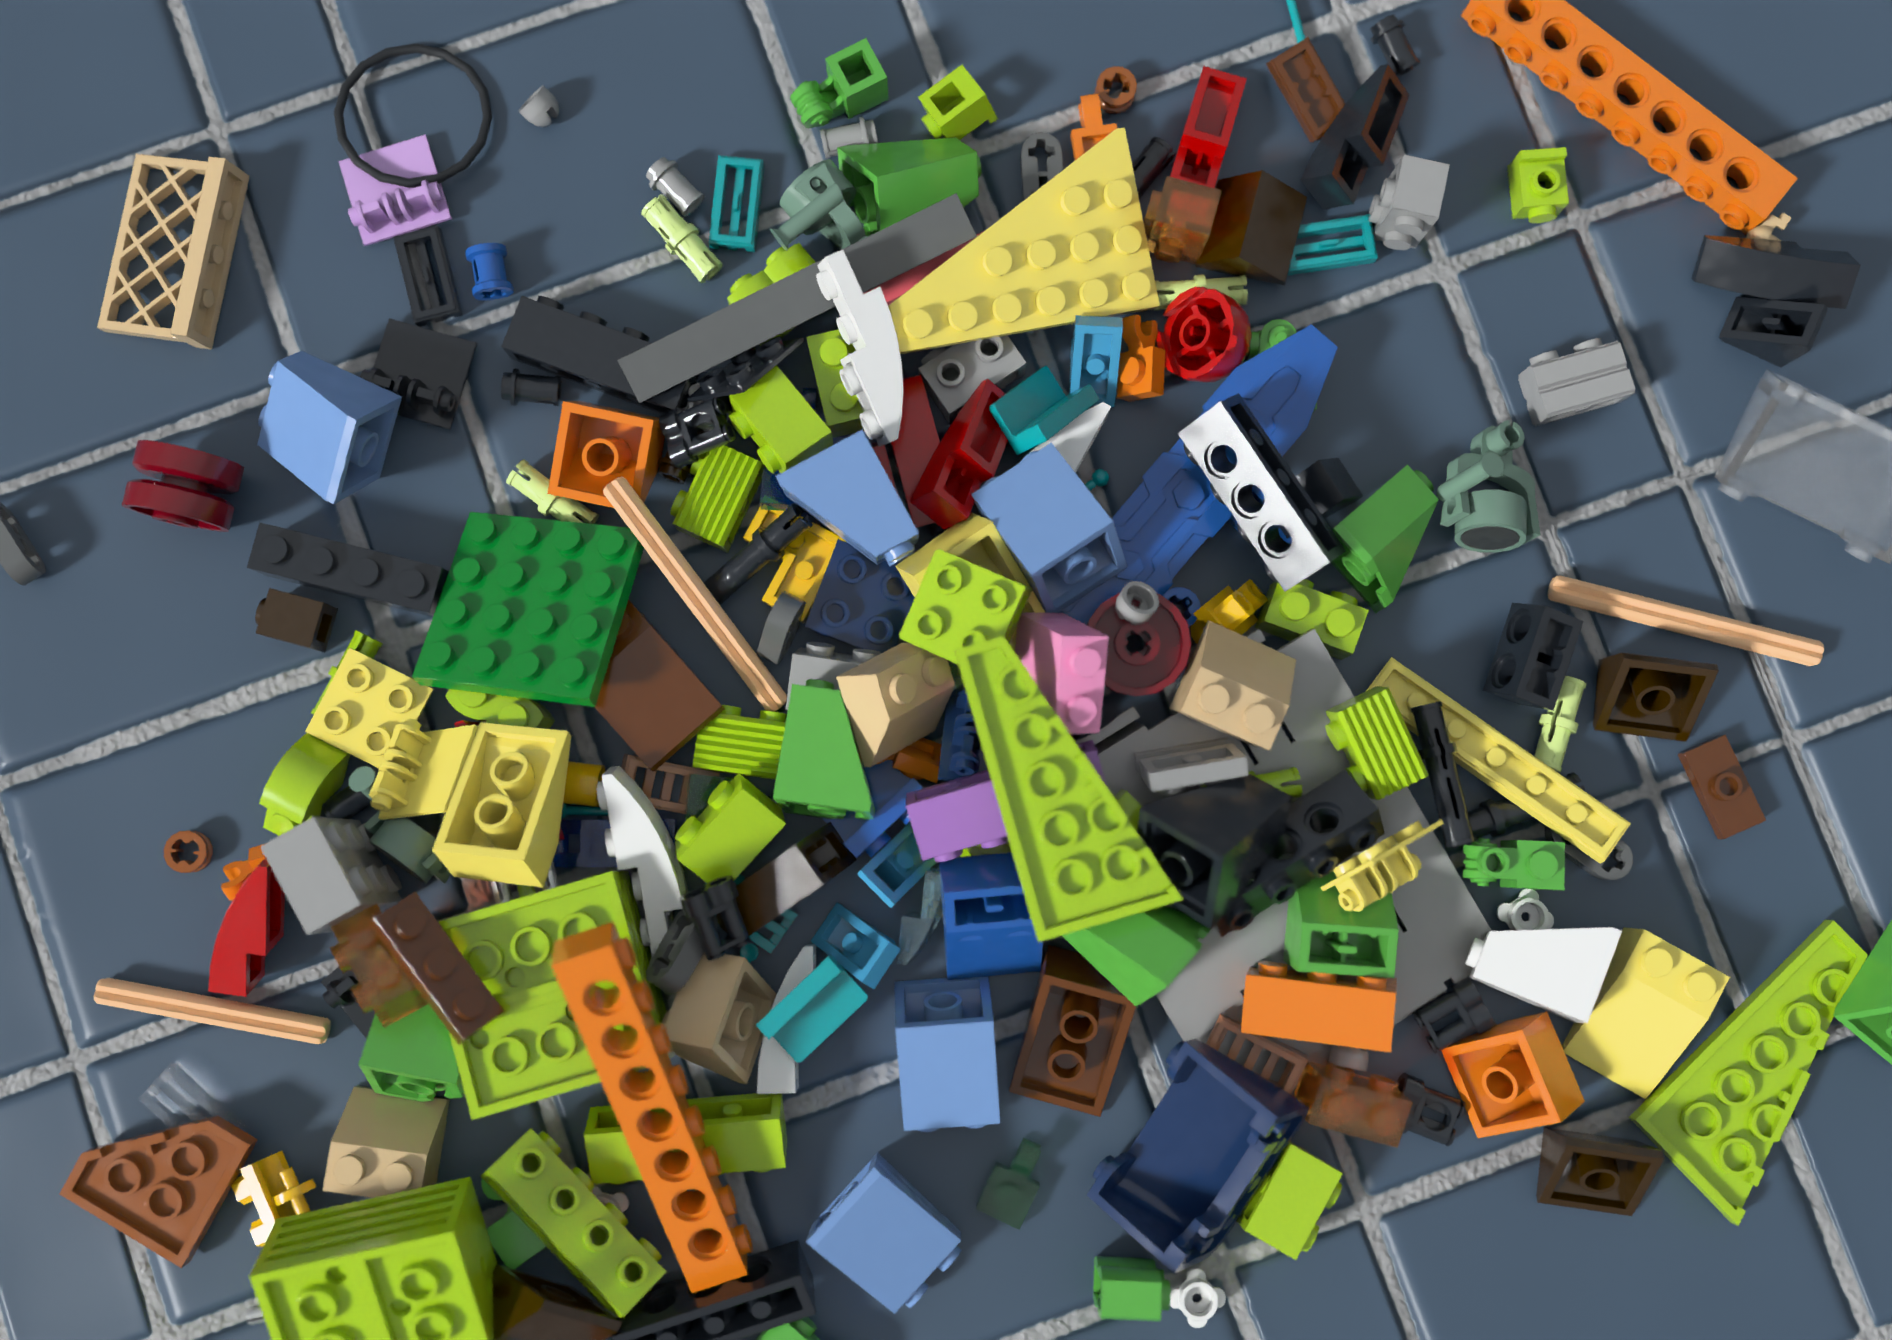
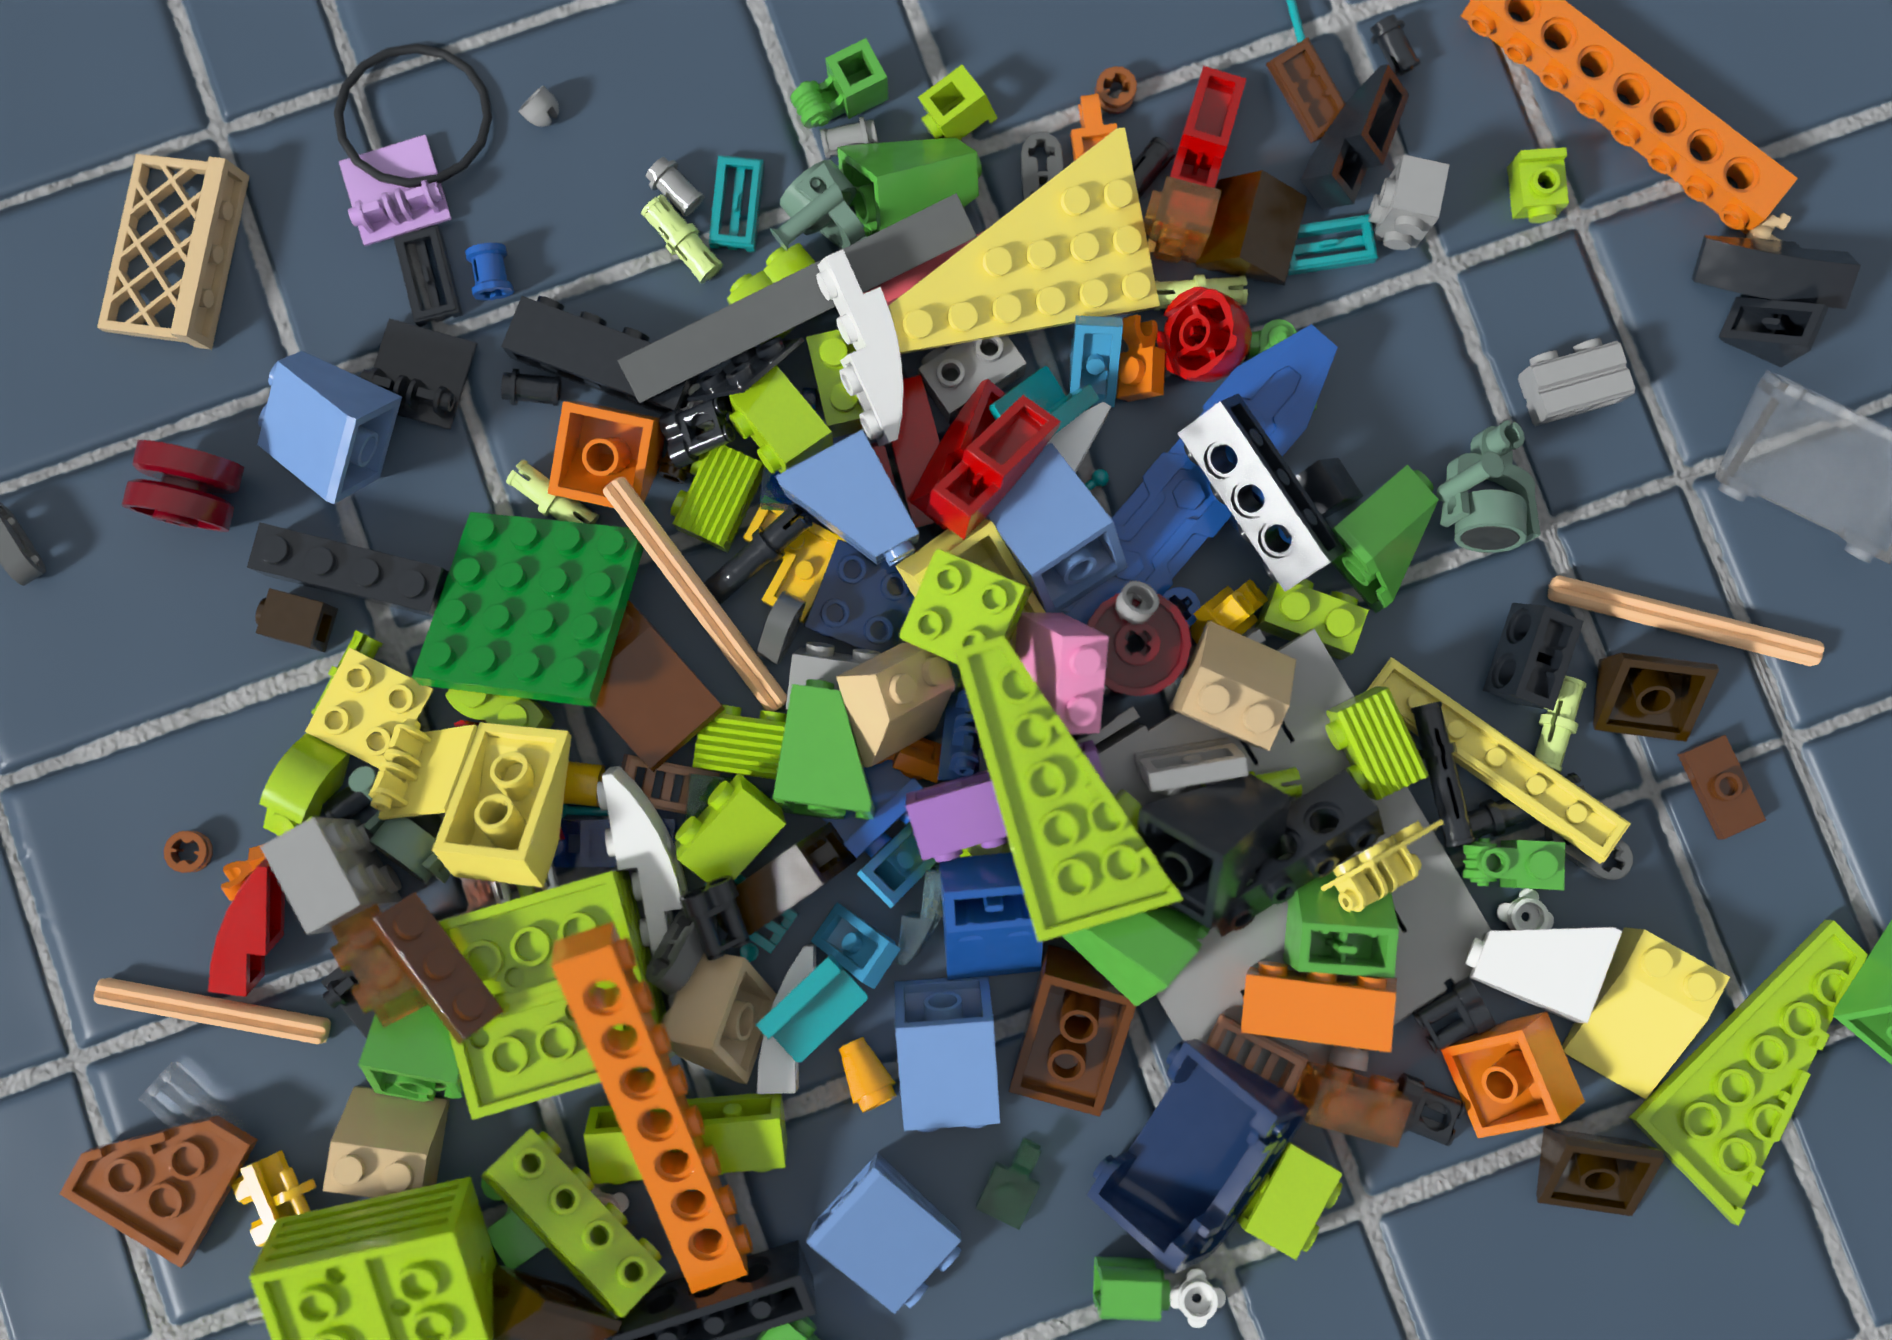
(866, 1076): none -> light orange cone
(991, 466): none -> red slope

